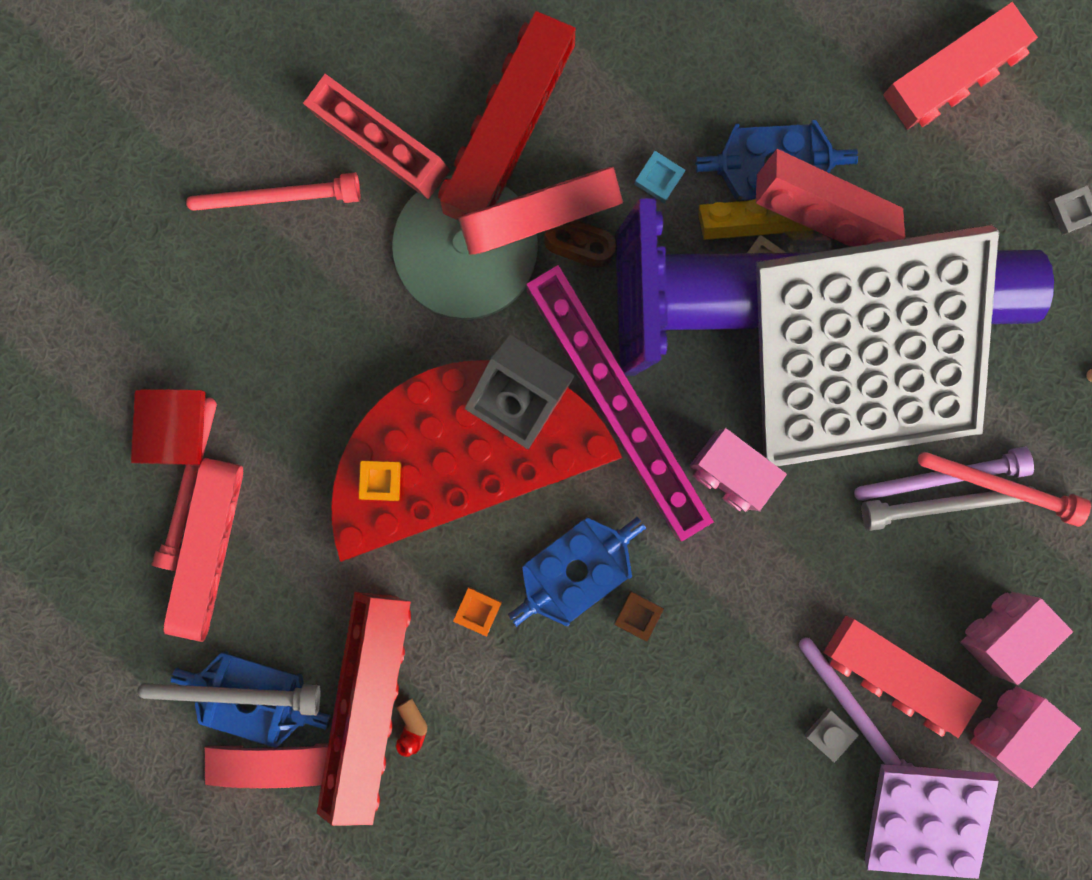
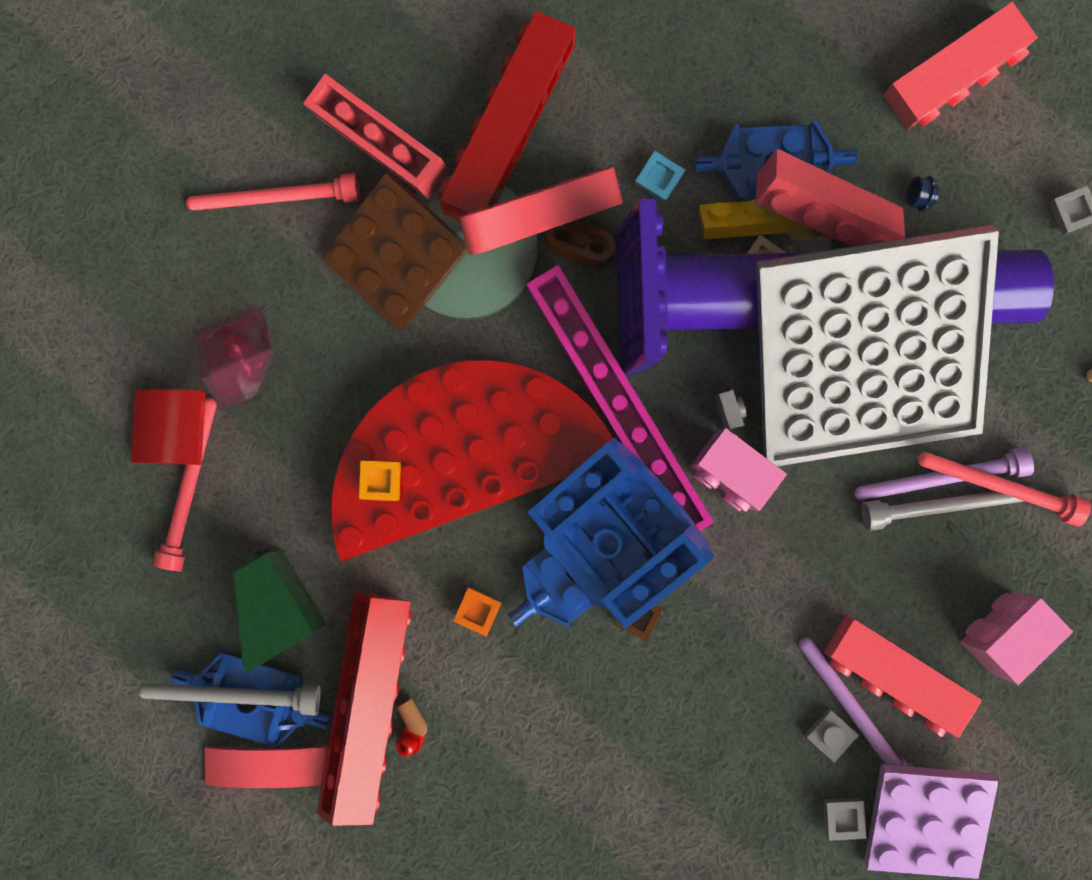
(203, 549): coral beam -> none
(236, 358): none -> clear pink slope
(271, 607): none -> dark green slope
(395, 252): none -> reddish brown plate
(518, 391): dark grey slope -> none
(620, 533): none -> blue slope
(730, 409): none -> light grey plate
(844, 818): none -> light grey plate
(922, 193): none -> dark blue plate
(1024, 735): bright pink brick -> none

